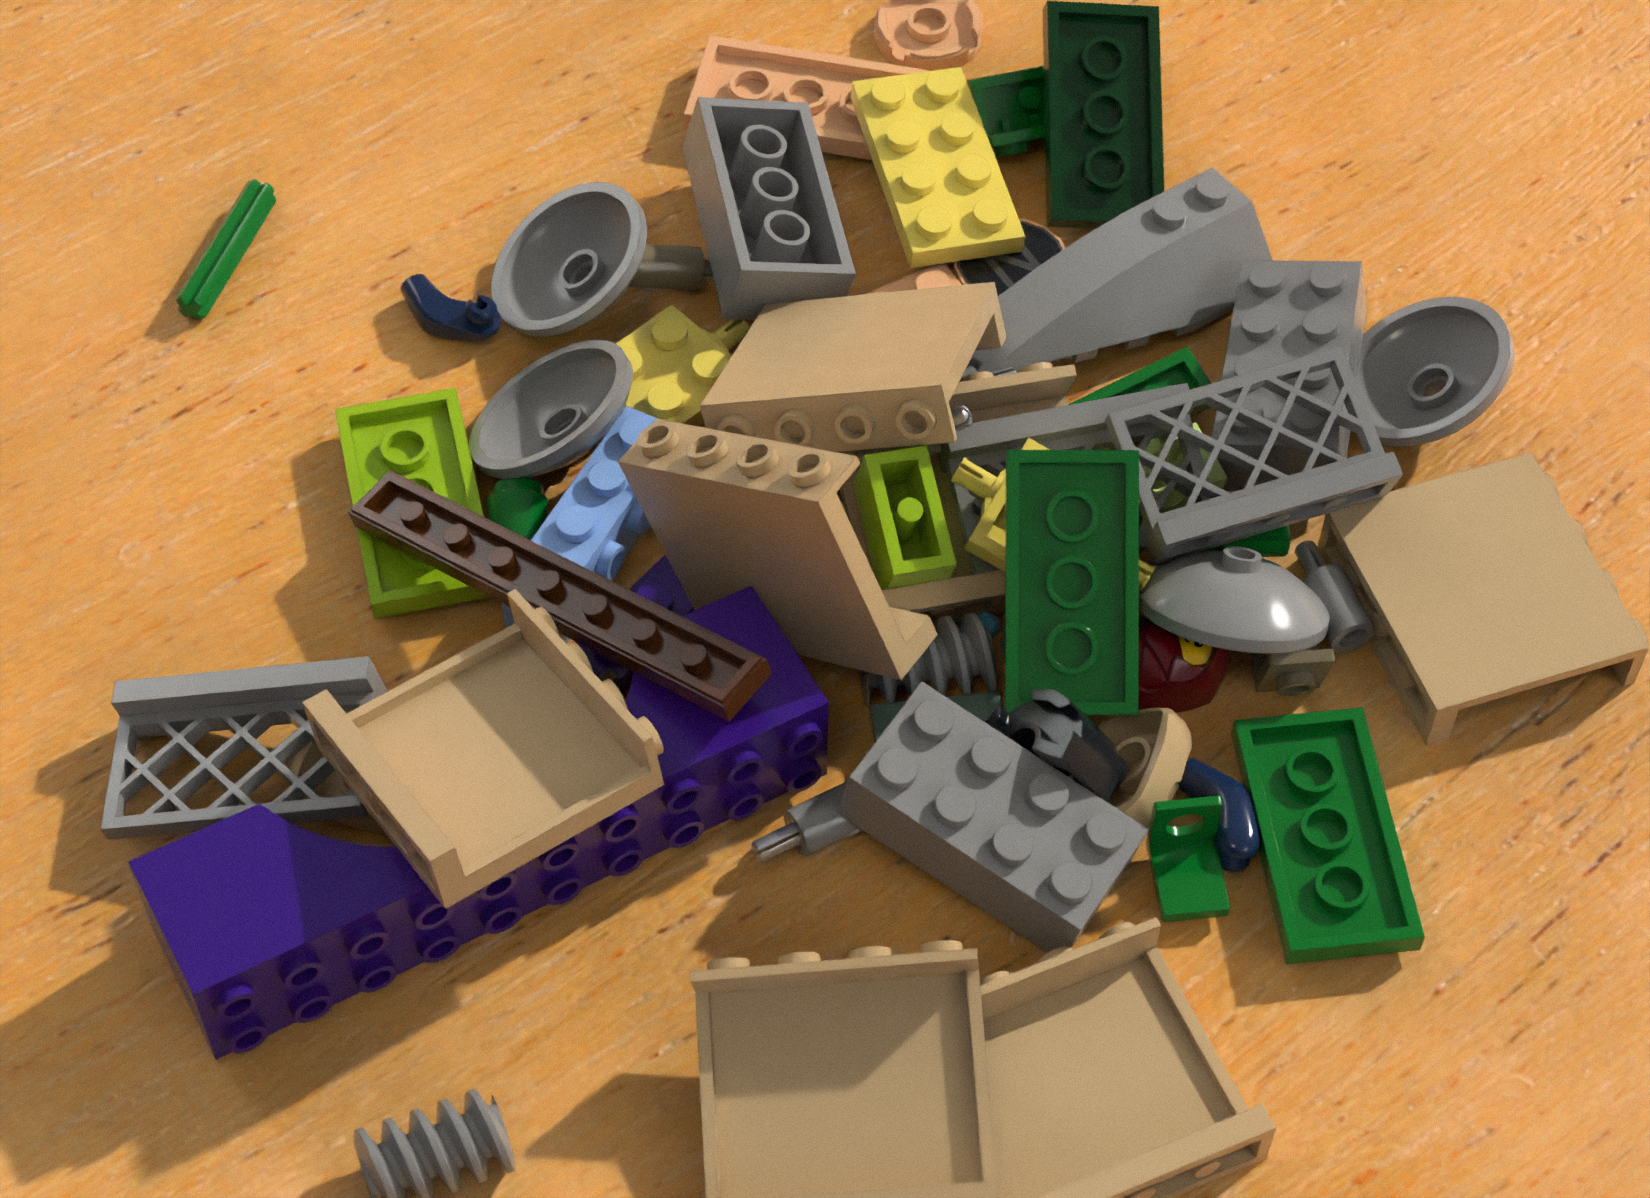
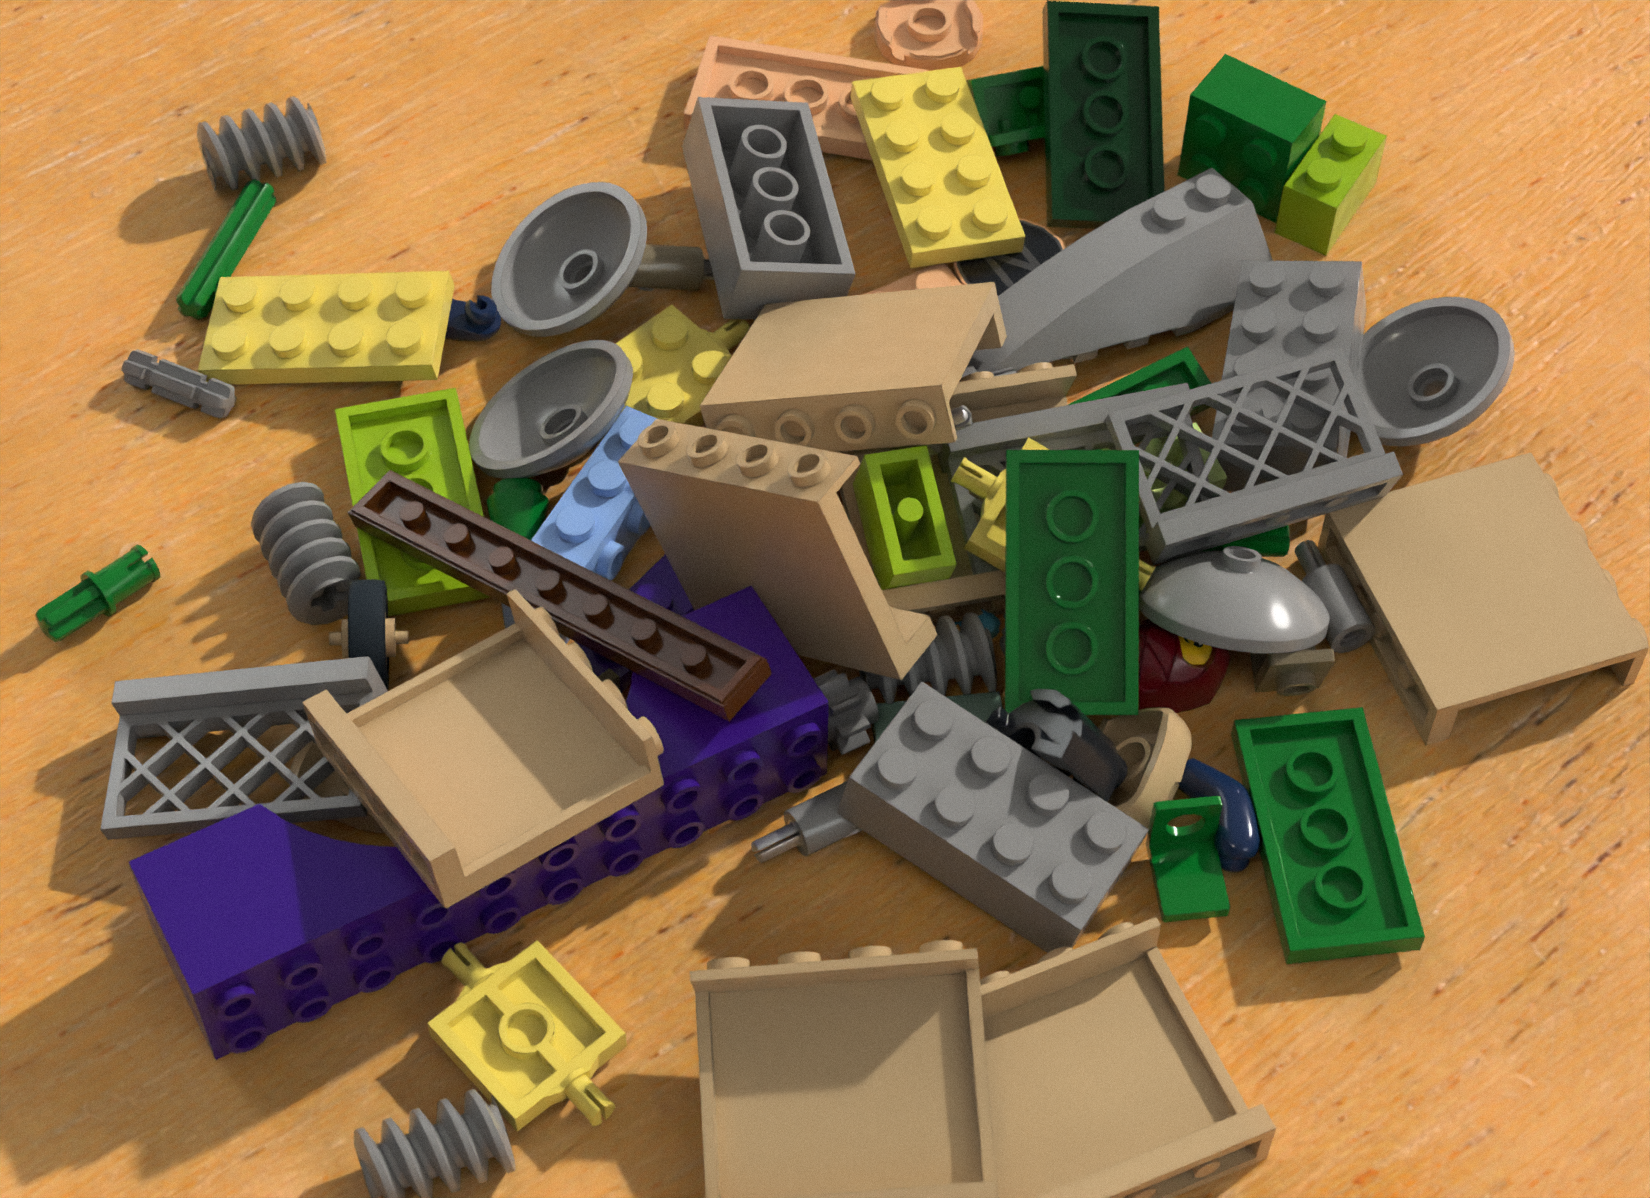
(97, 594): none -> green axle
(179, 383): none -> light grey axle
(260, 142): none -> light grey piece
(305, 552): none -> light grey piece
(328, 328): none -> light yellow plate
(368, 627): none -> black wheel
(527, 1034): none -> light yellow plate
(850, 710): none -> light grey gear
(1249, 131): none -> green brick
(1330, 184): none -> lime brick

